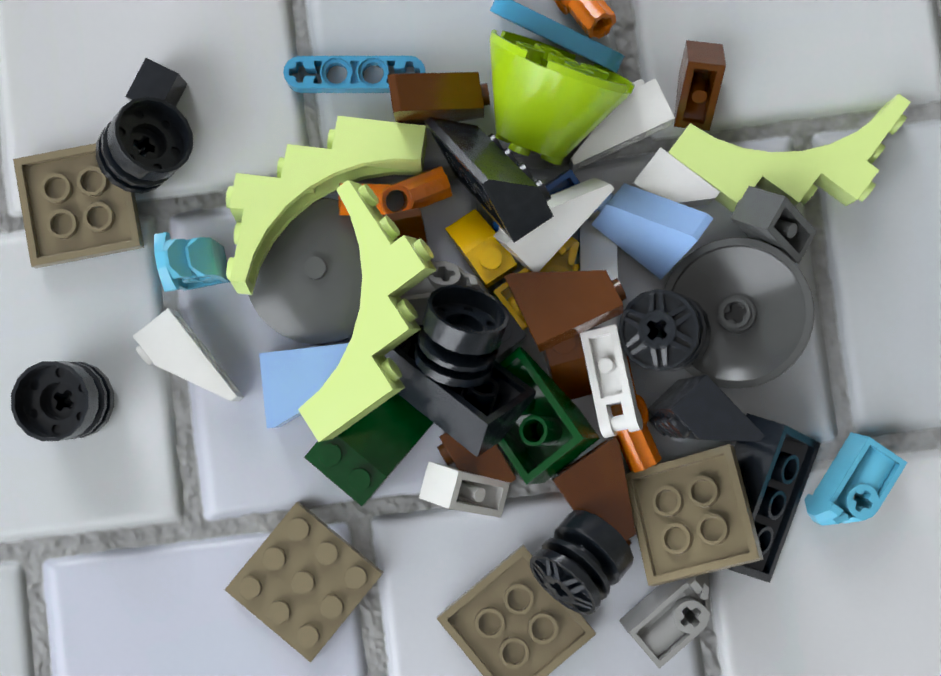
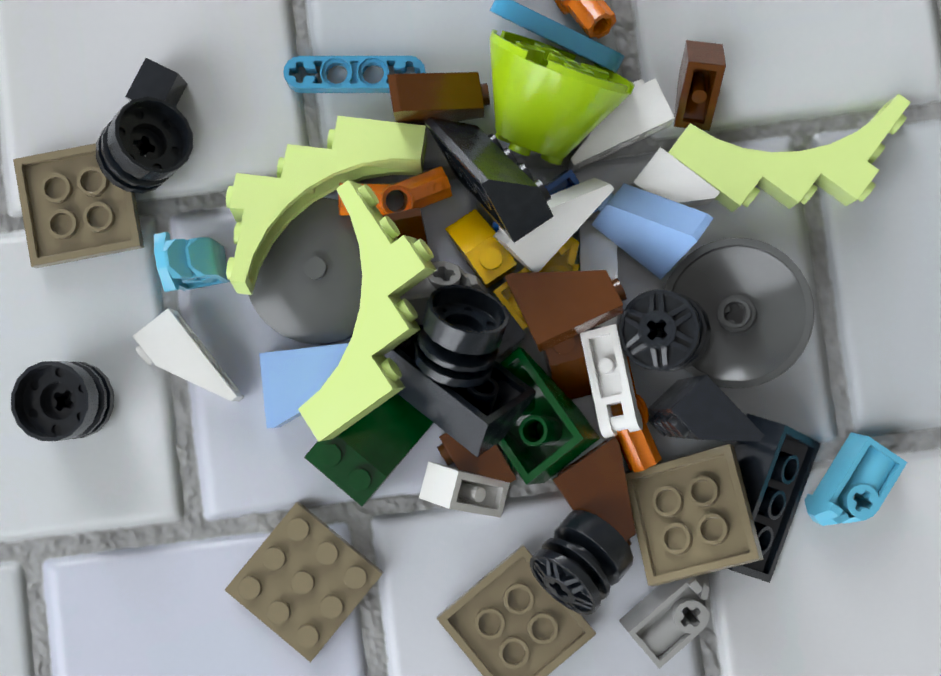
(774, 221): dark grey brick -> none

